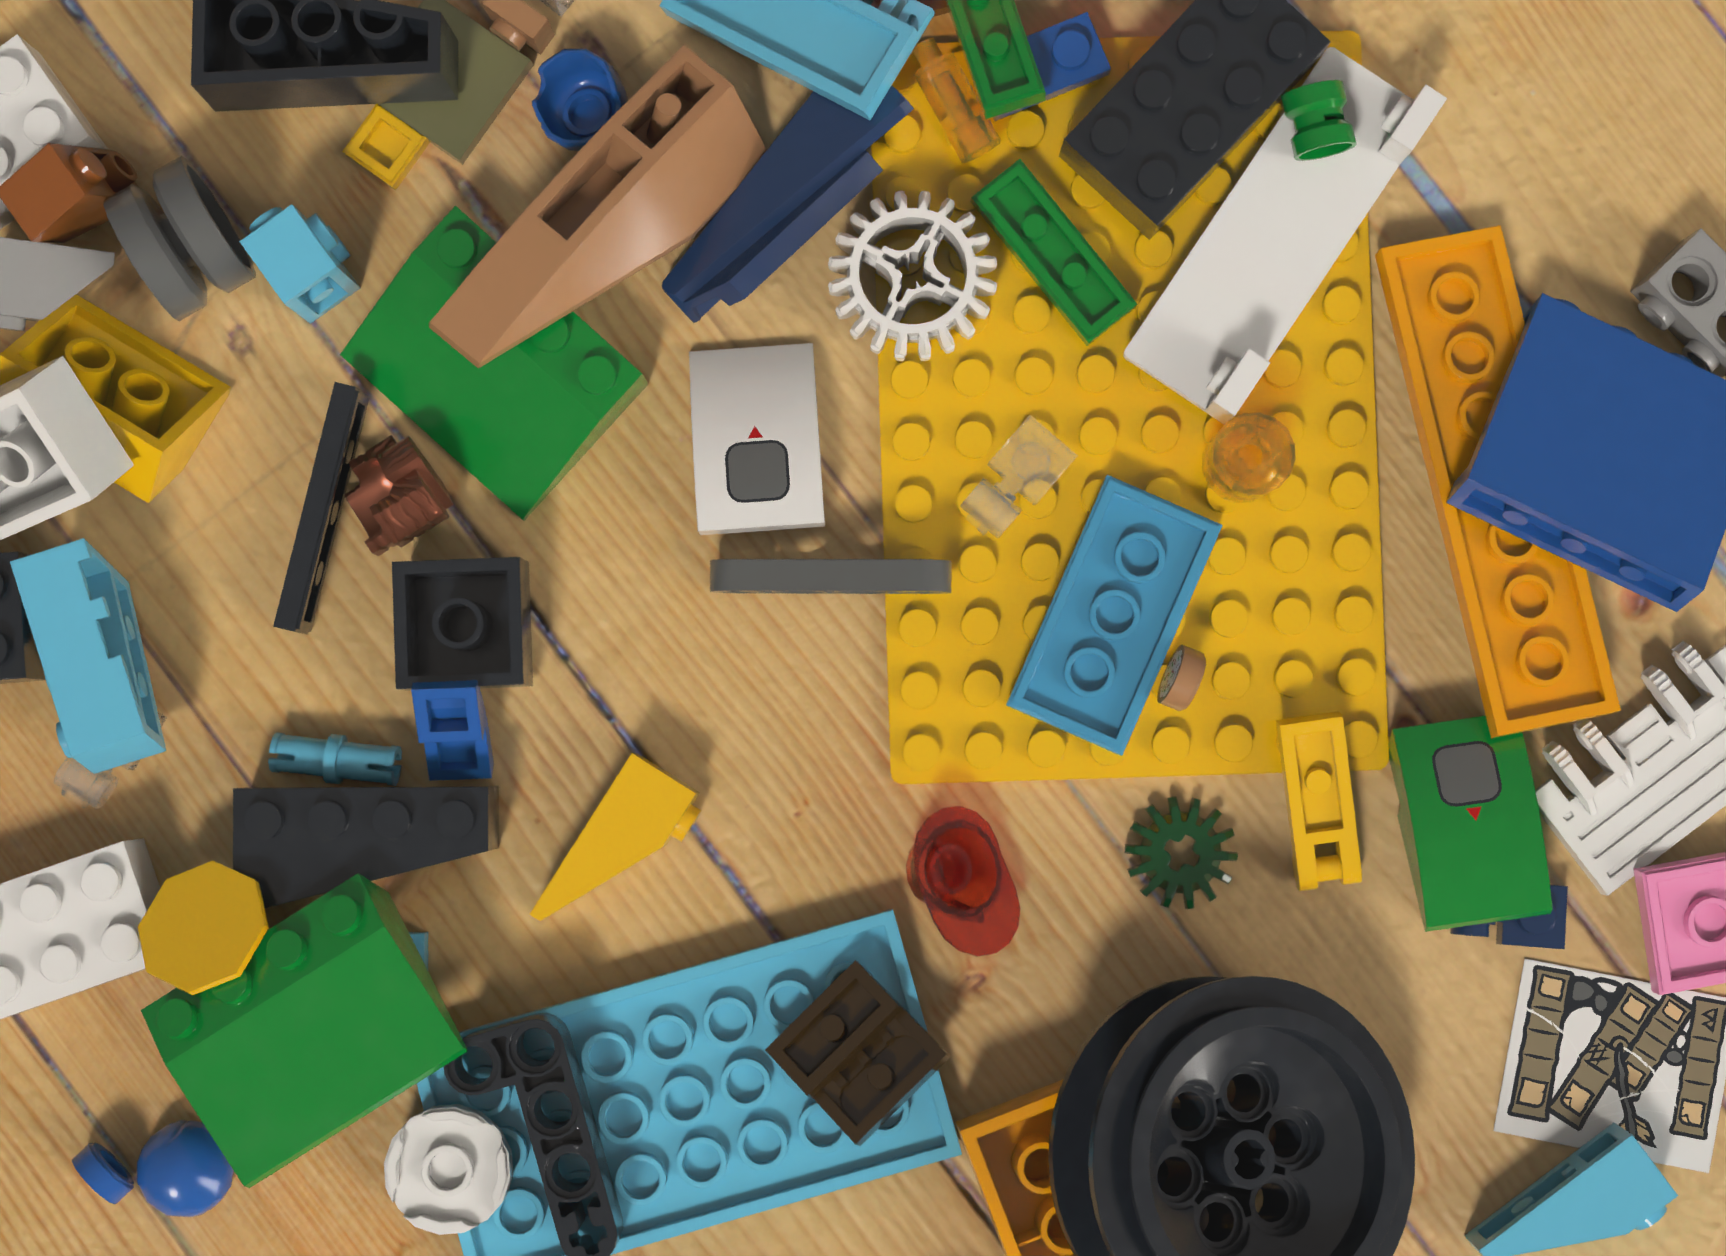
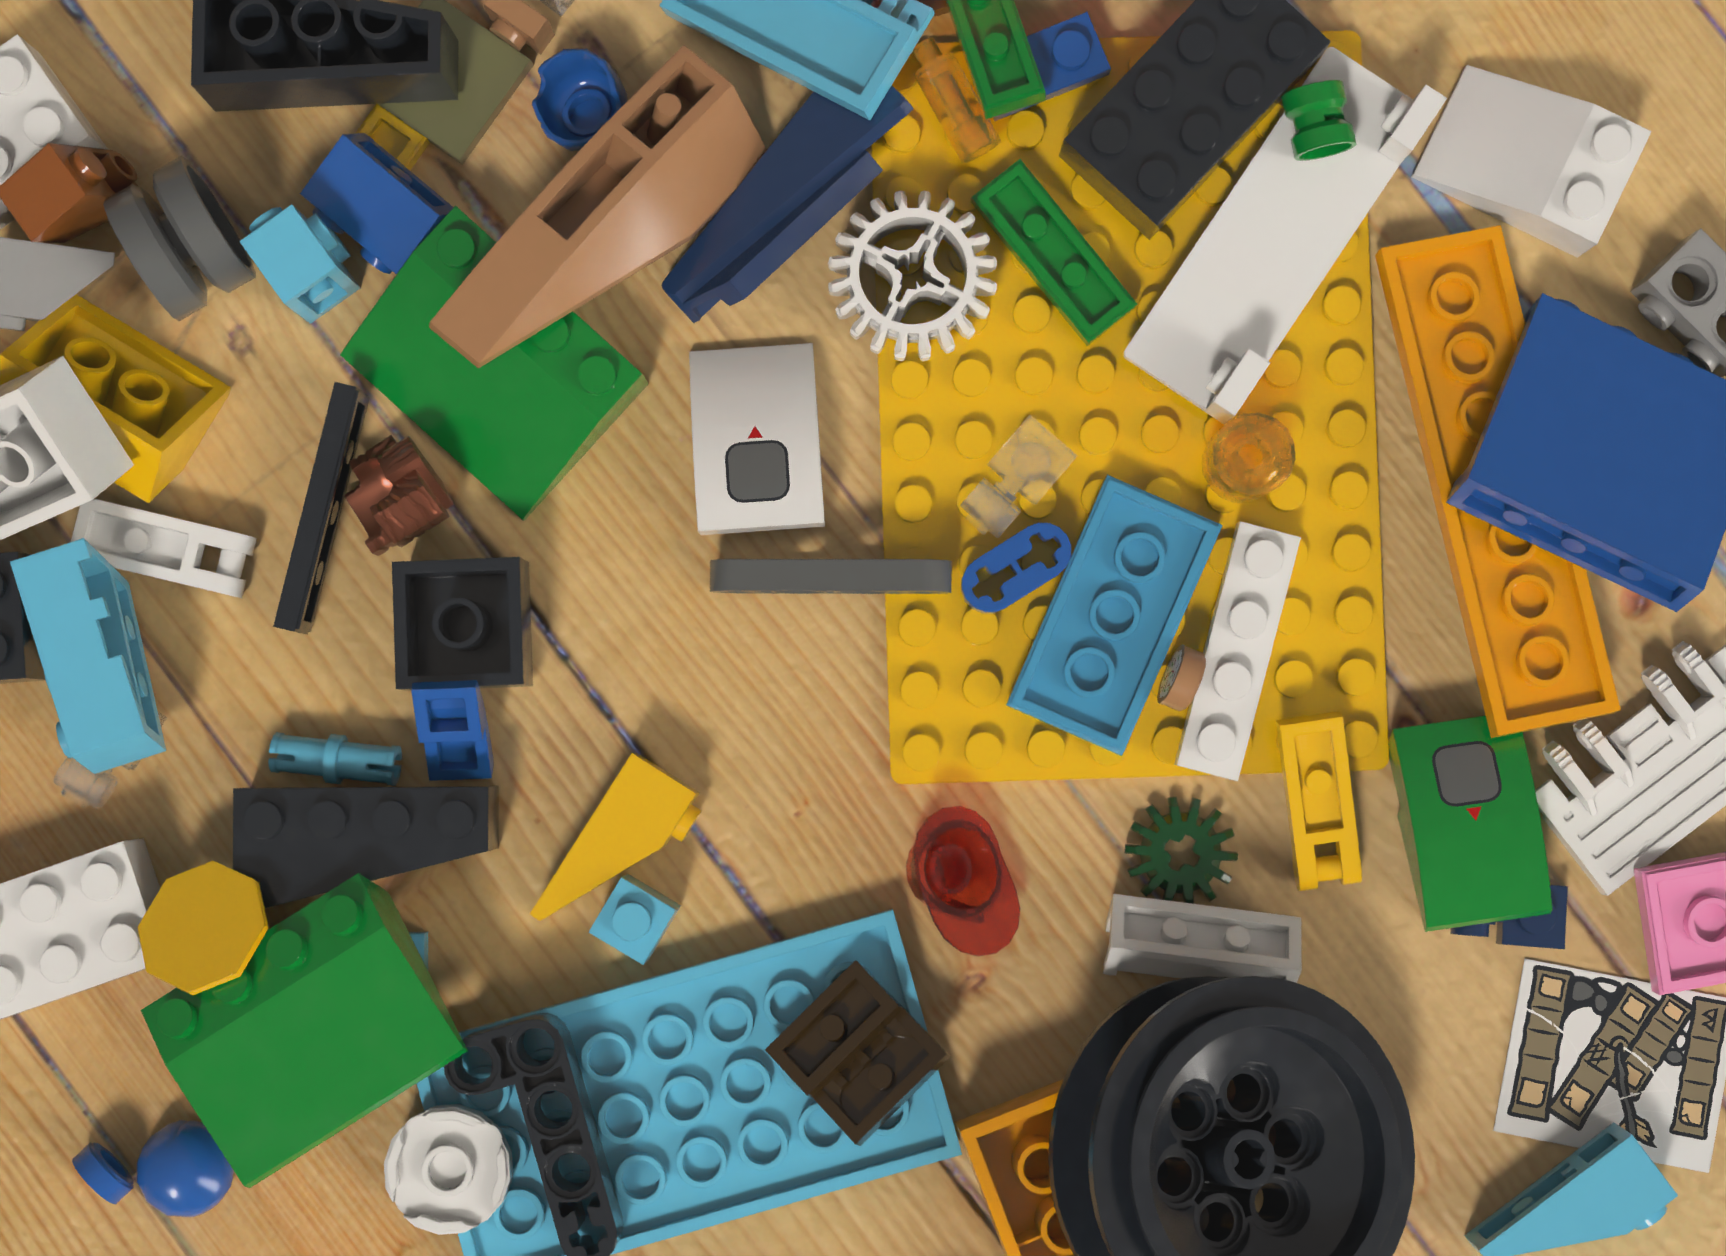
(163, 546): none -> white plate
(374, 201): none -> blue brick
(634, 918): none -> medium azure brick
(1006, 555): none -> blue beam
(1200, 940): none -> white container
(1238, 650): none -> white plate
(1532, 158): none -> white slope

